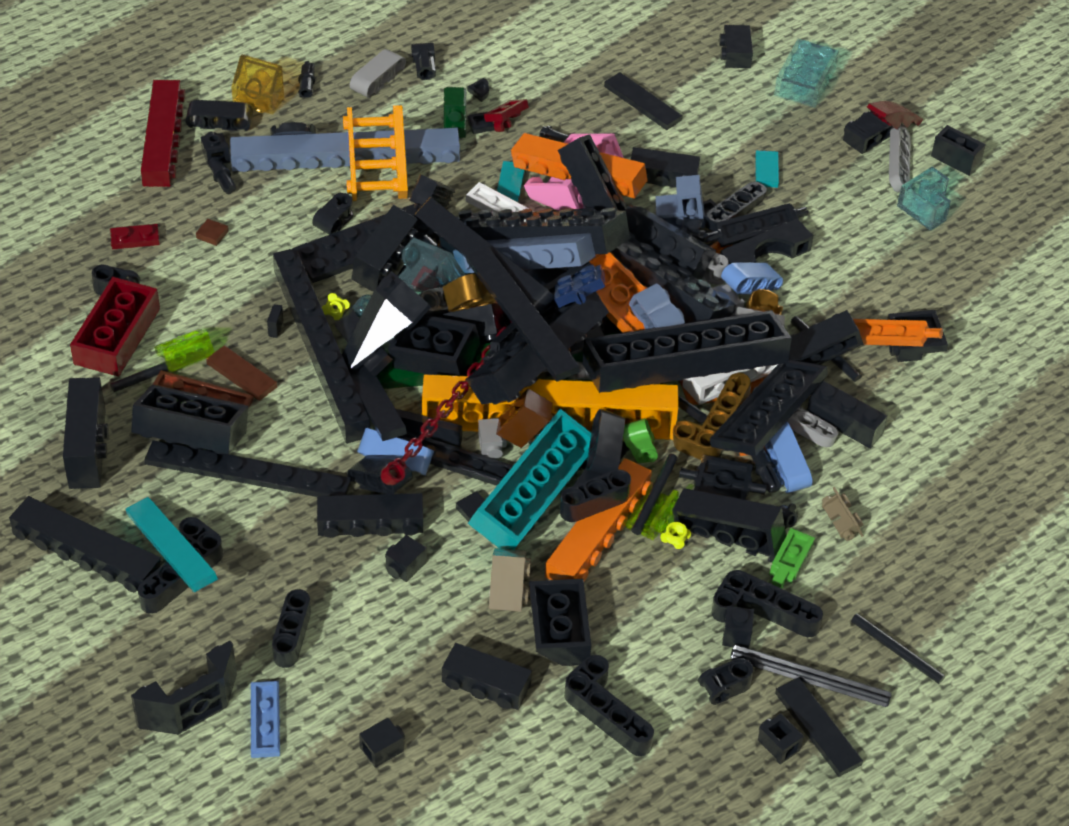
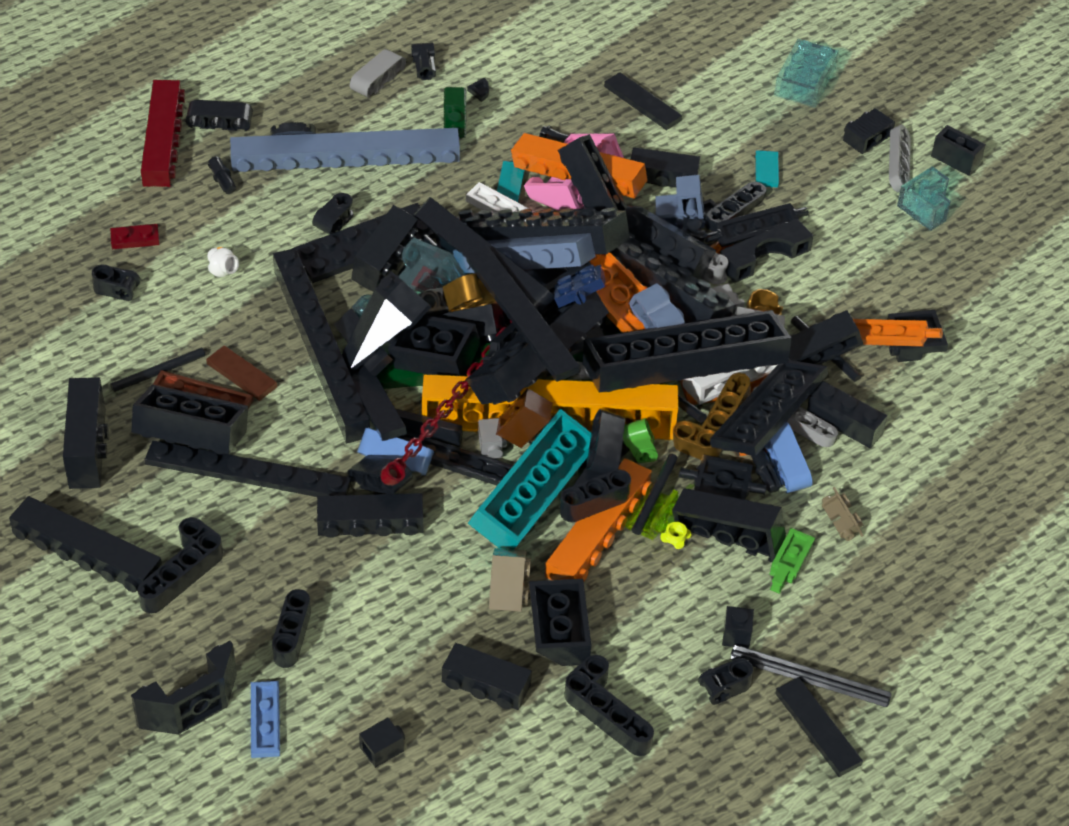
(115, 326): dark red brick -> none
(171, 544): teal tile -> none
(185, 349): clear neon green bracket -> none
(212, 232): copper tile -> none
(215, 143): black brick -> none
(222, 262): none -> white animal
(258, 84): clear yellow slope -> none
(275, 321): black tile -> none
(306, 79): black axle -> none
(333, 300): neon yellow plate -> none
(396, 162): light orange fence -> none
(405, 558): black brick -> none
(431, 188): black brick -> none
(469, 505): black tile -> none
(478, 124): black tile -> none
(502, 113): dark red plate -> none
(736, 46): black brick -> none
(748, 277): medium blue beam -> none
(768, 602): black beam -> none
(780, 738): black brick -> none
(789, 515): black plate -> none
(894, 114): slope -> none
(898, 648): black bar -> none

